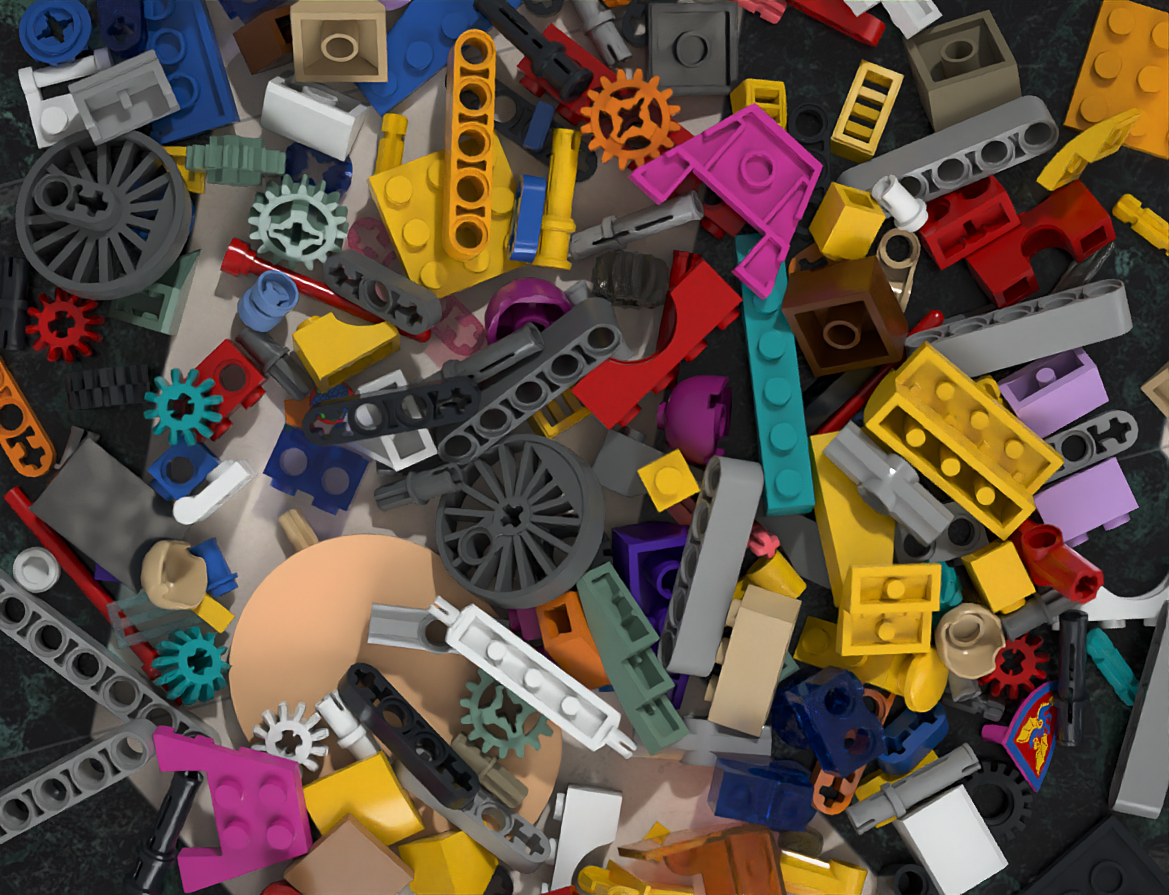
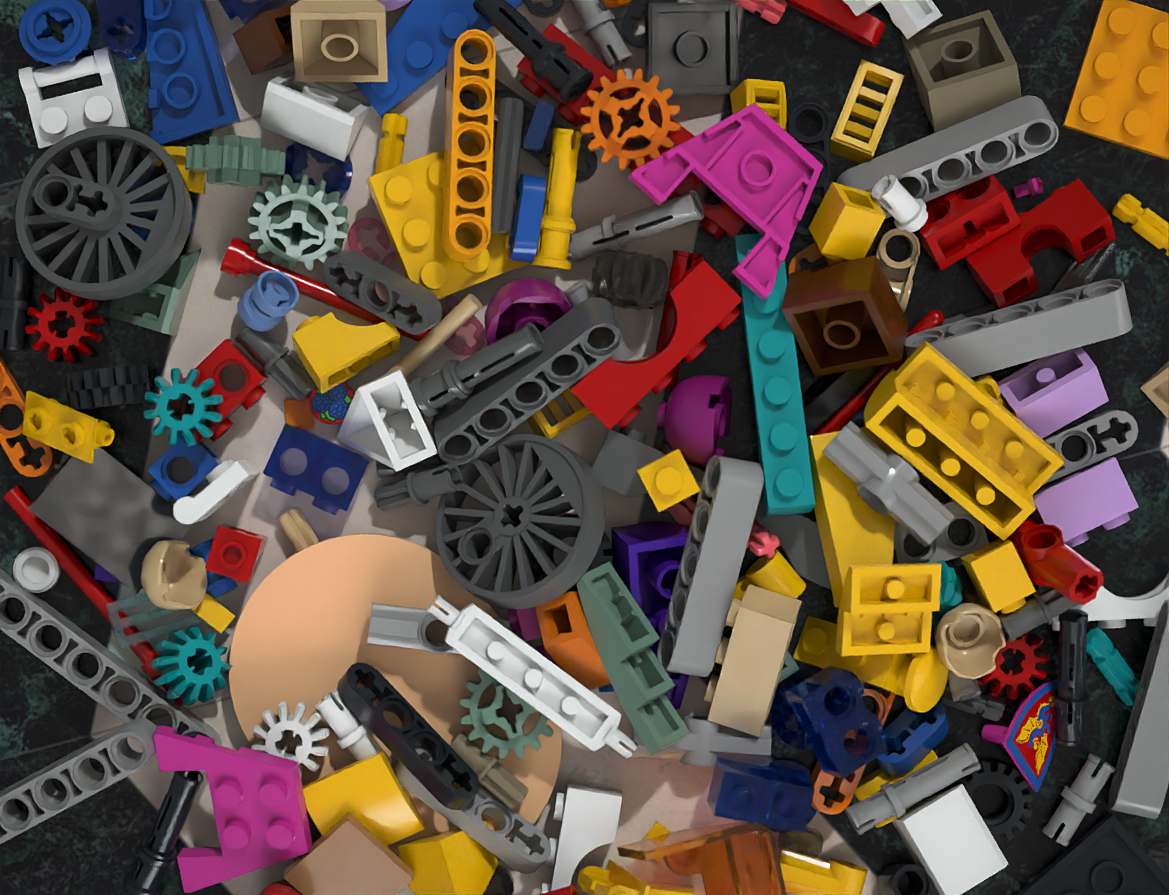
(64, 427): none -> yellow hinge
(124, 97): light grey hinge -> none
(235, 552): none -> red bracket
(393, 416): black beam -> none
(437, 336): none -> tan bar
(506, 163): none -> dark grey axle
(1033, 187): none -> dark pink piece
(1078, 799): none -> light grey pin
(1088, 147): yellow slope -> none

